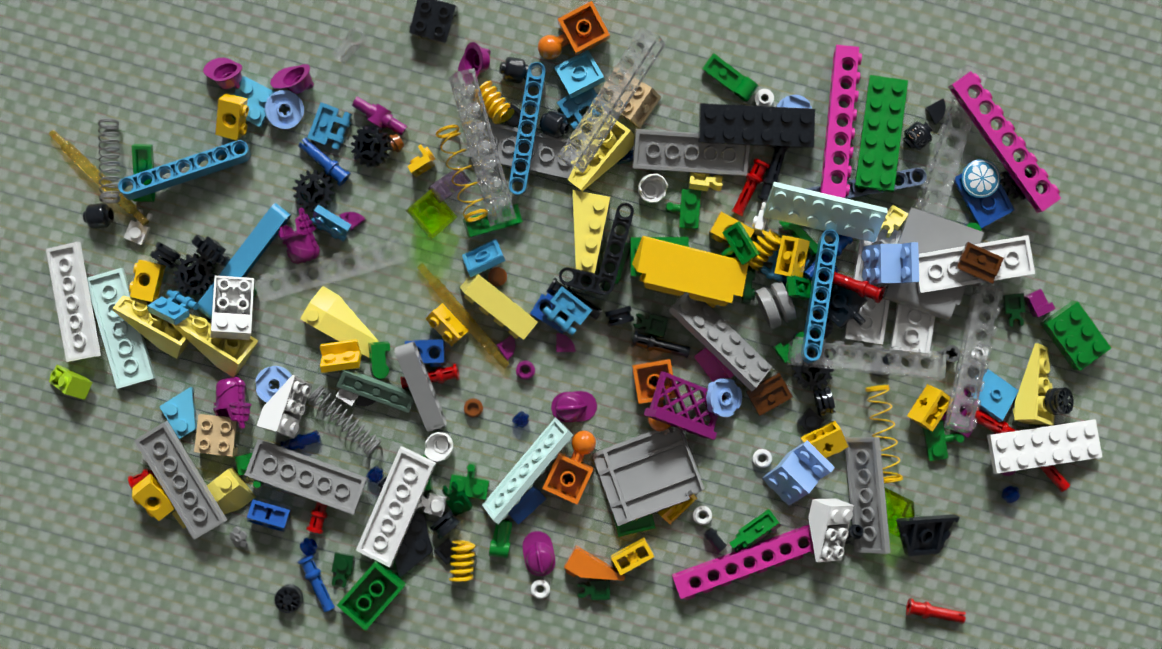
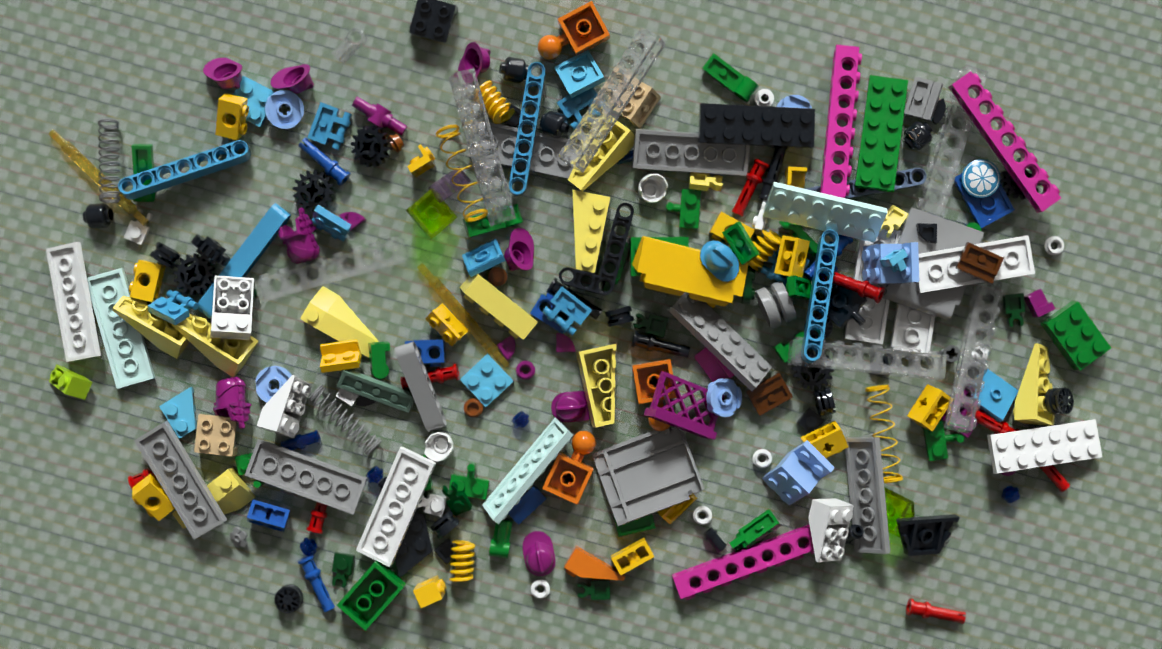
(429, 591): none -> yellow brick
(486, 380): none -> medium azure plate
(520, 250): none -> magenta piece
(598, 380): none -> light yellow wedge
(719, 260): none -> dark azure piece
(795, 176): none -> yellow panel
(895, 260): none -> medium azure tile
(923, 99): none -> light grey plate
(927, 232): none -> black tile
(1059, 245): none -> white plate

